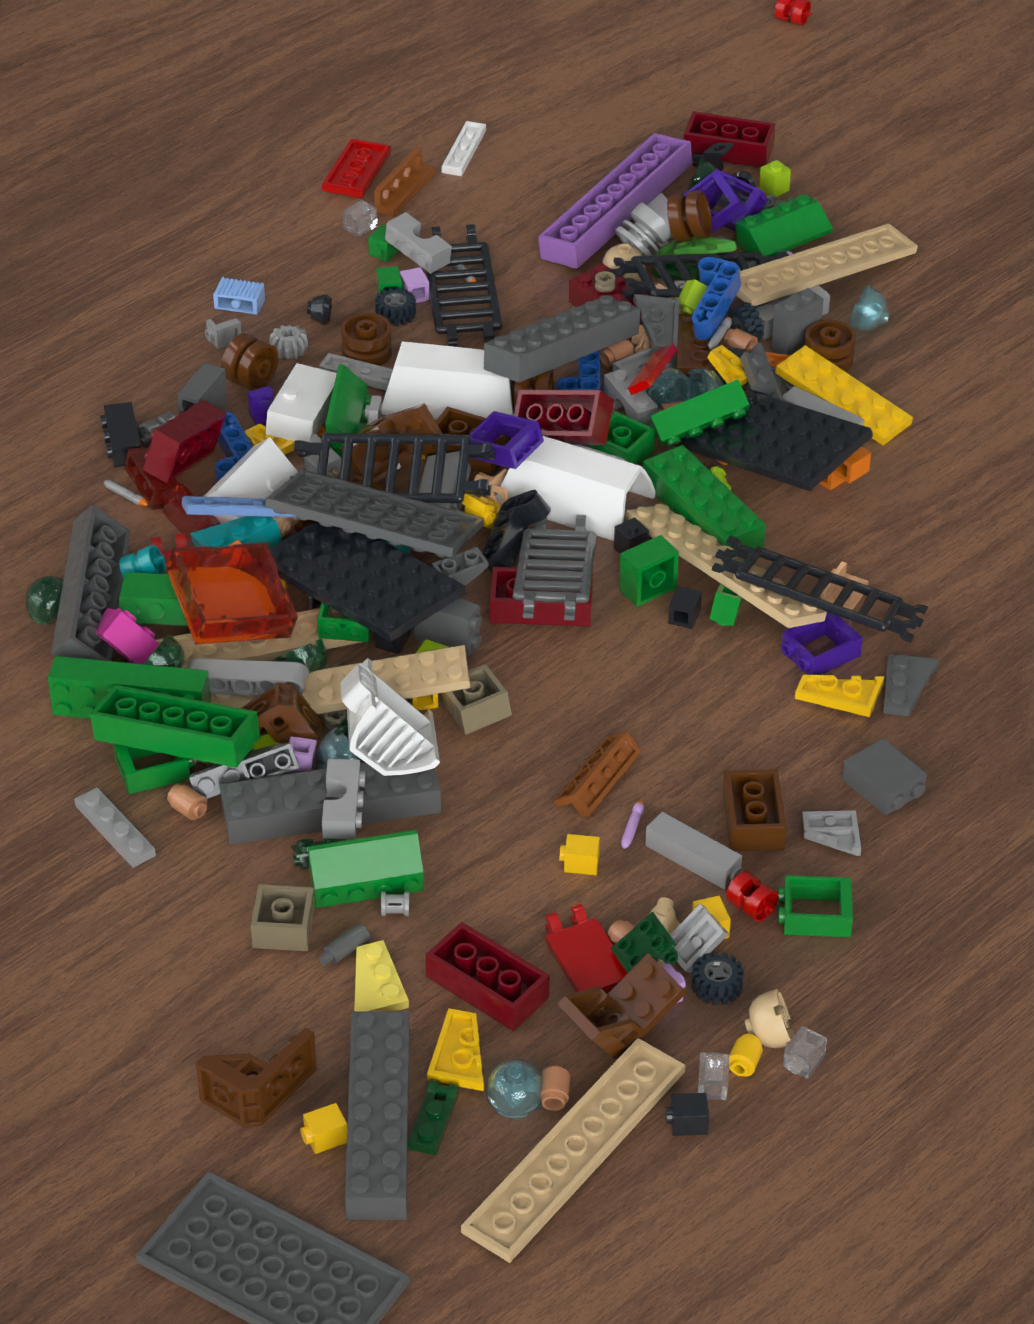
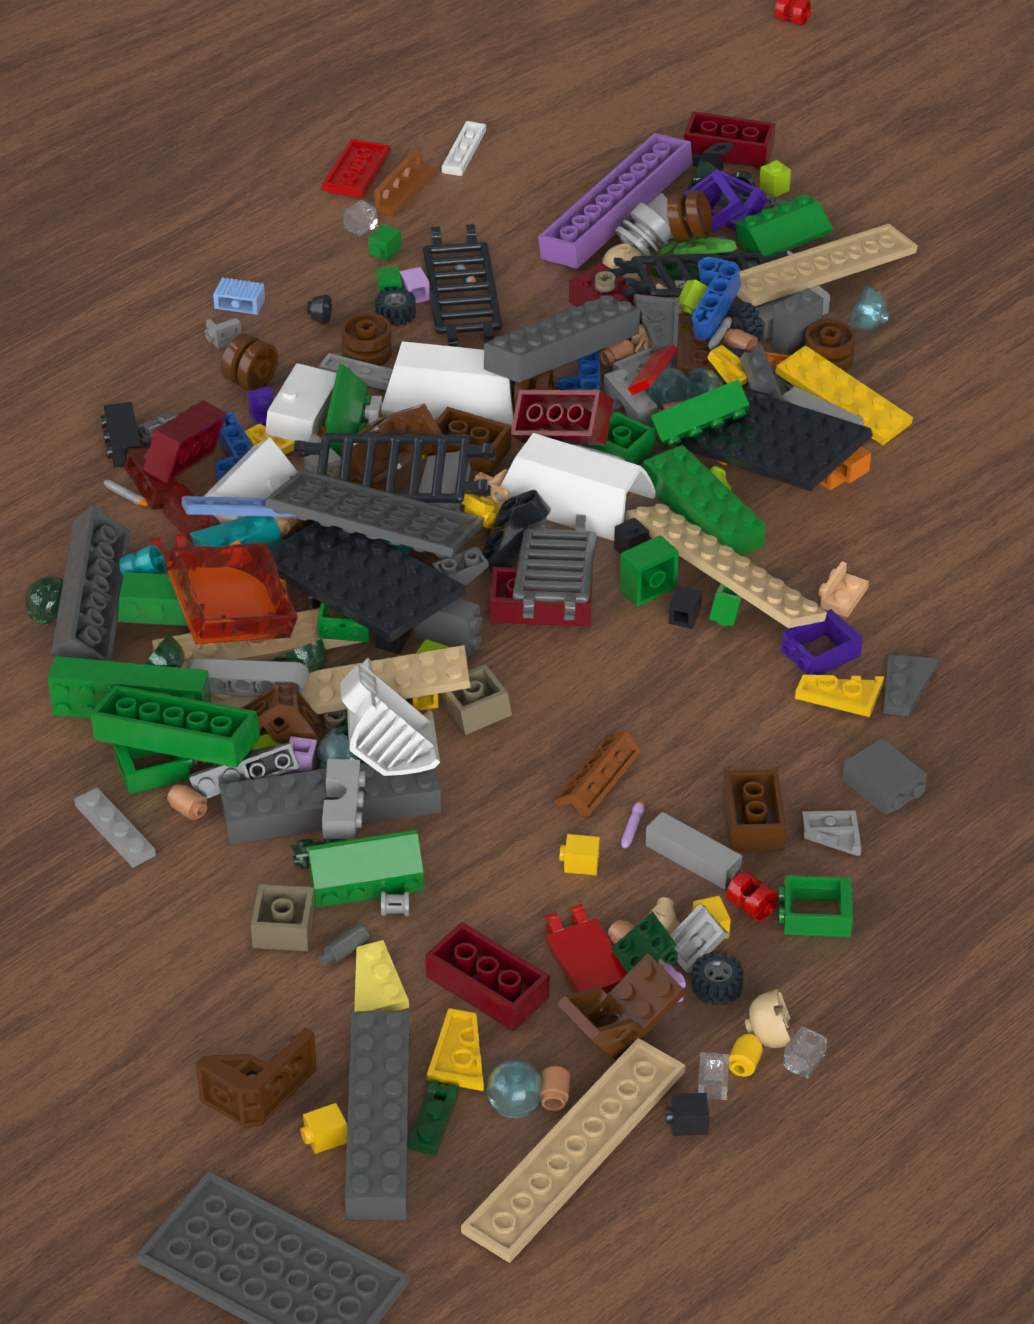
(126, 636): dark pink slope -> none
(205, 385): dark grey brick -> none
(289, 341): light grey gear -> none
(428, 253): light grey arch -> none
(525, 440): dark purple window -> none
(751, 555): black bar -> none

